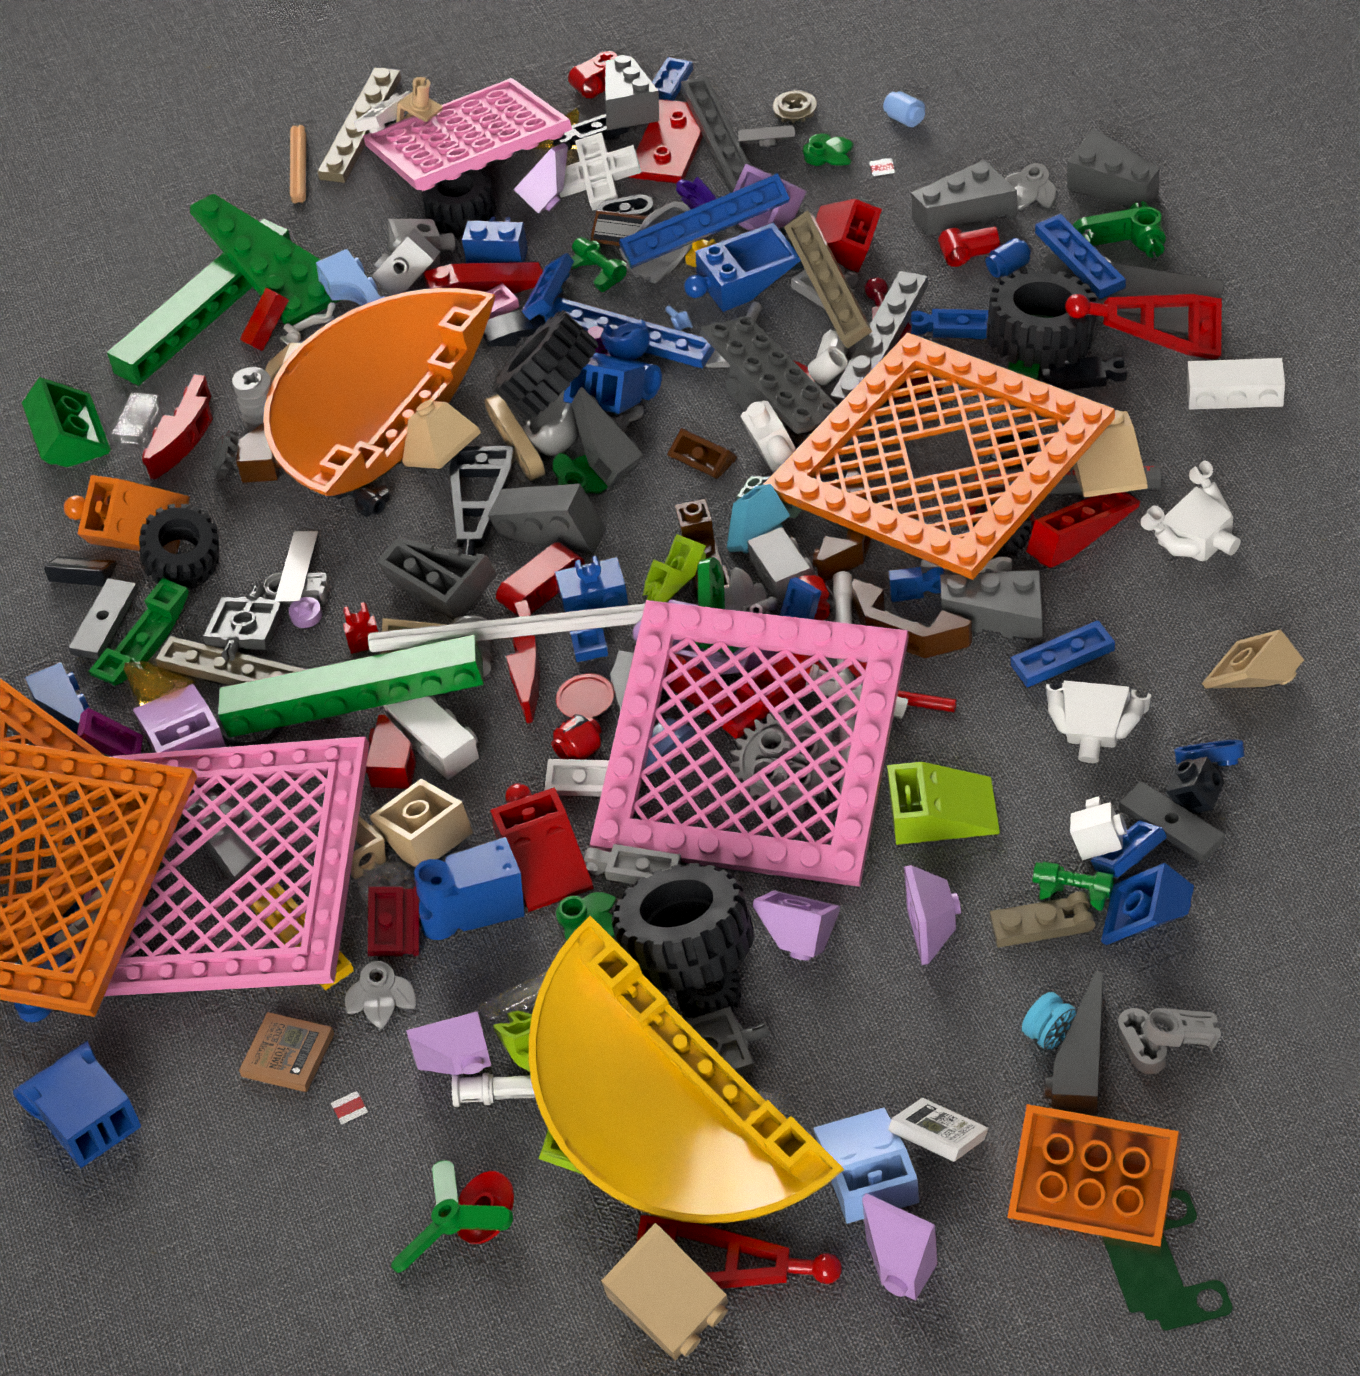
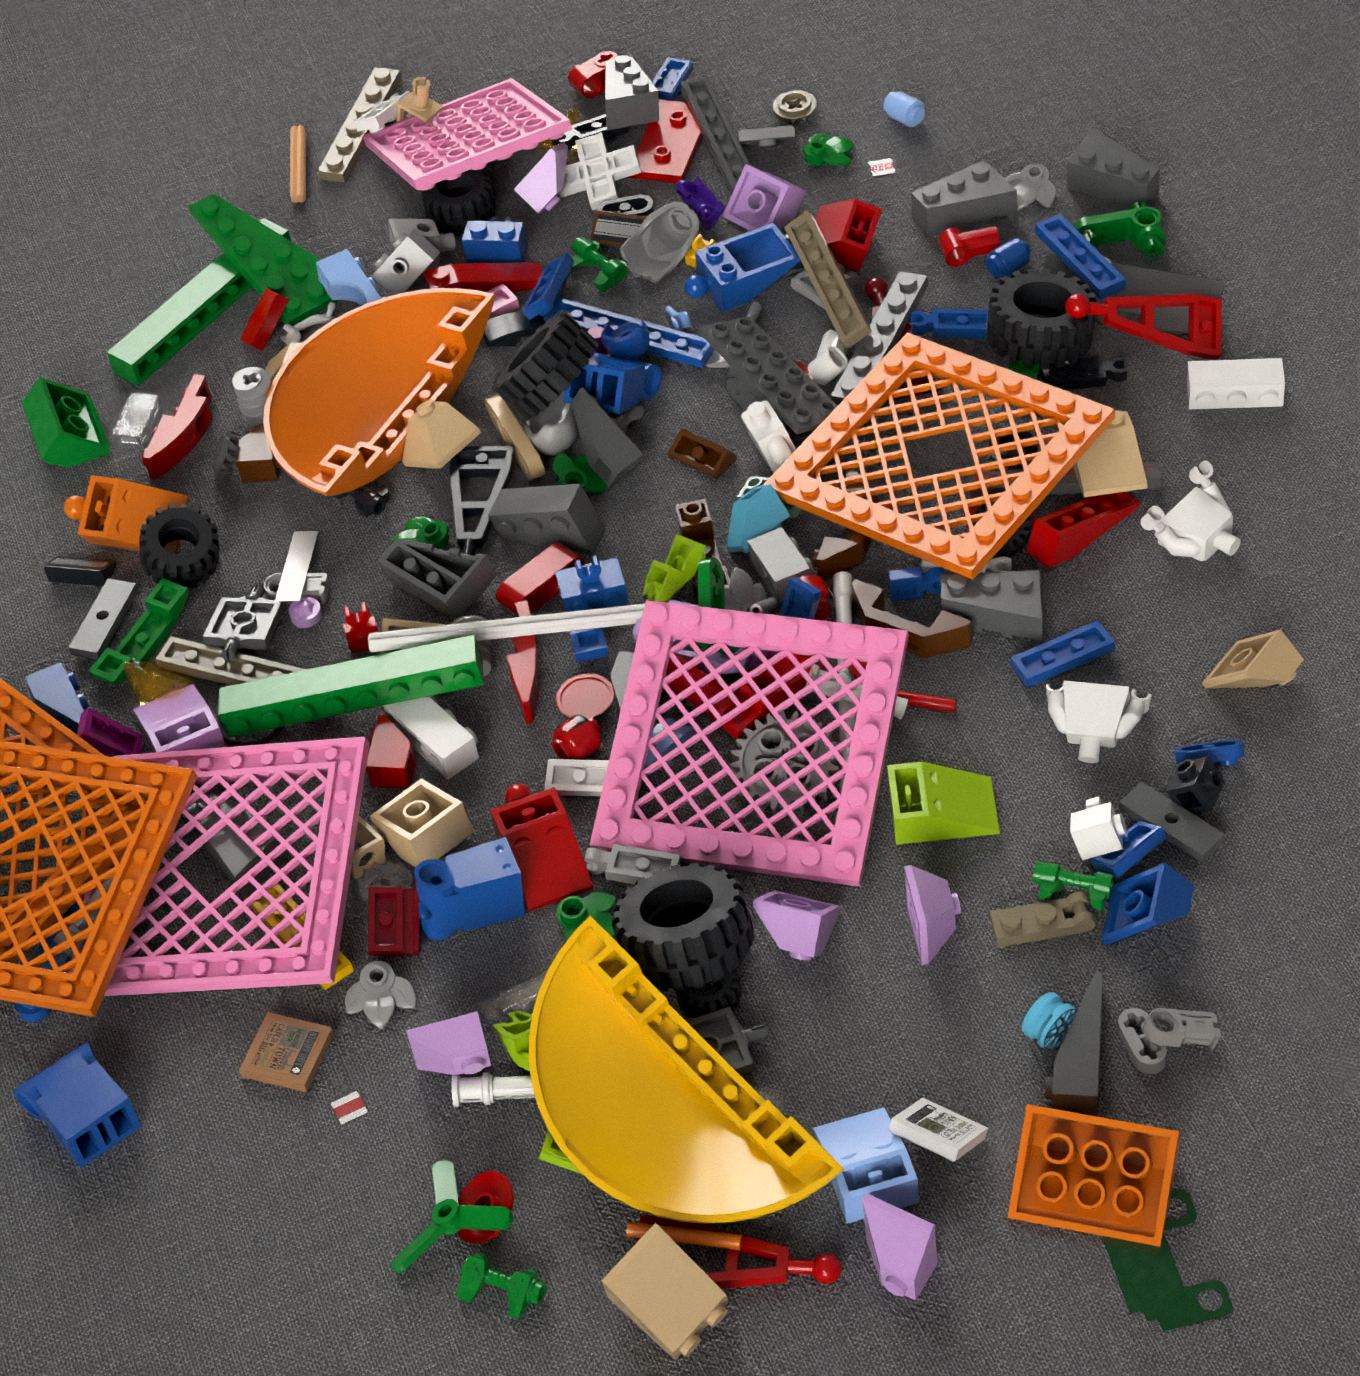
(425, 531): none -> green plate
(522, 1286): none -> green piece
(689, 1236): none -> orange bar
(704, 221): blue plate -> none

